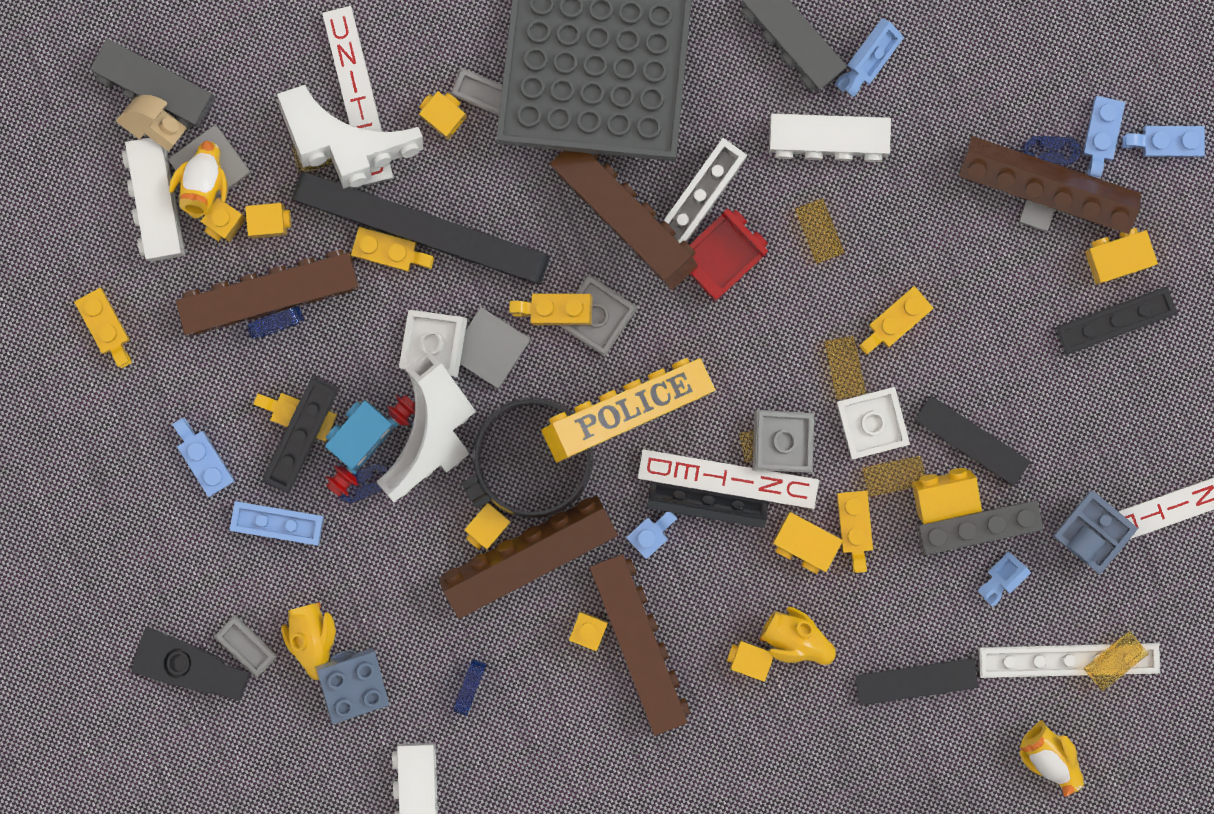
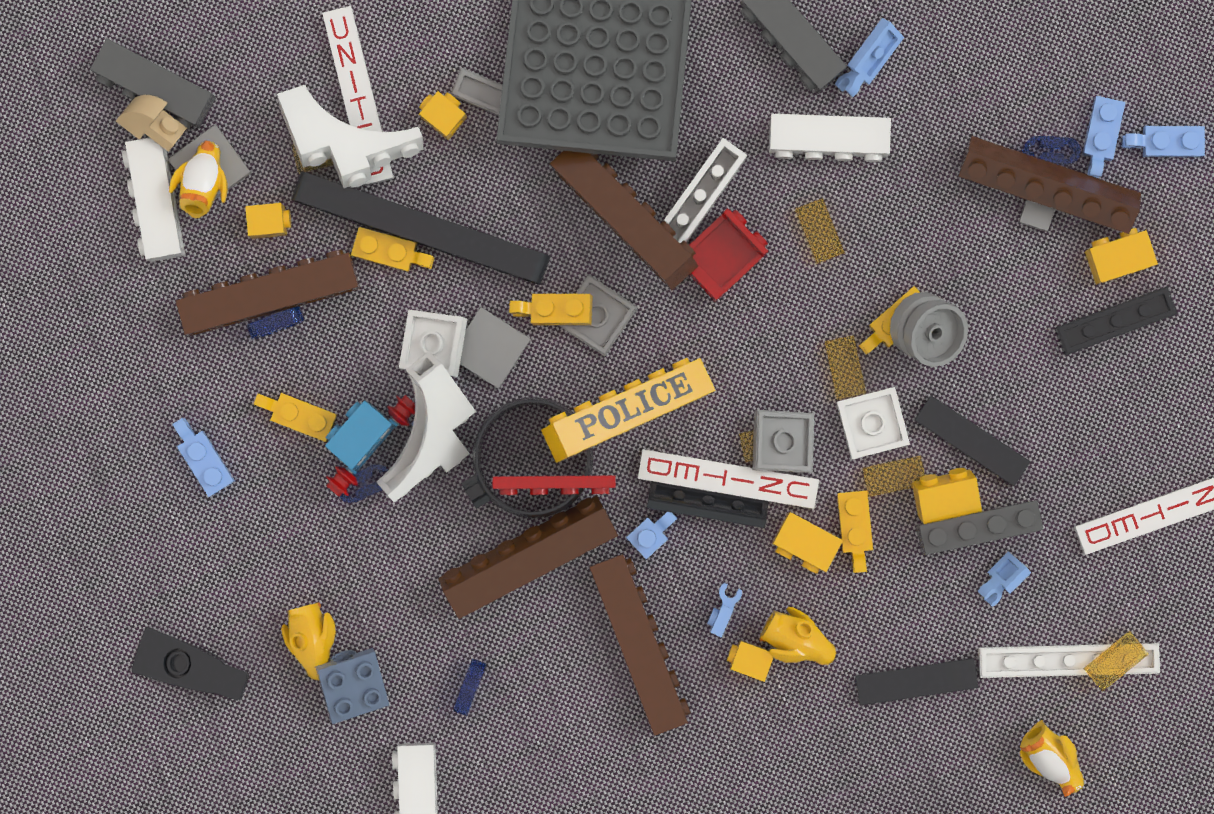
(104, 325): yellow plate -> none
(222, 221): yellow brick -> none
(246, 646): light grey tile -> none
(276, 523): light blue plate -> none
(300, 434): black tile -> none
(486, 527): yellow brick -> none
(540, 484): none -> red plate
(588, 631): yellow brick -> none
(720, 618): none -> light blue plate
(929, 329): none -> light grey wheel
(1095, 532): sand blue plate -> none

